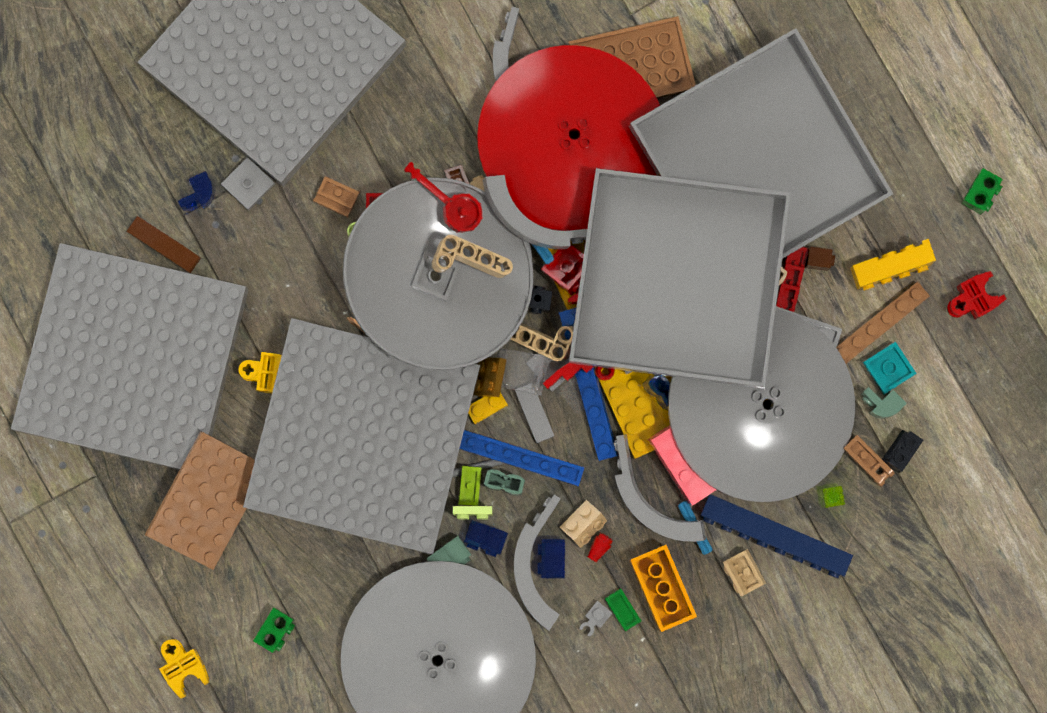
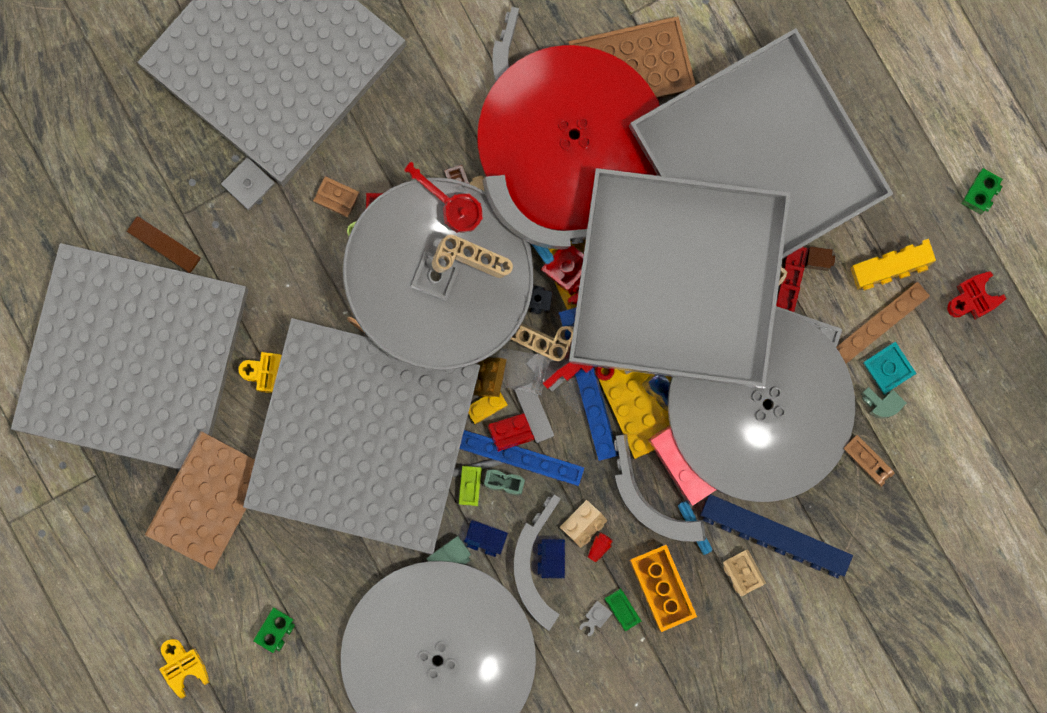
(203, 193): clear blue brick -> none
(464, 512): yellowish green plate -> none
(510, 432): none -> red plate
(833, 496): clear neon green plate -> none
(902, 450): black window -> none

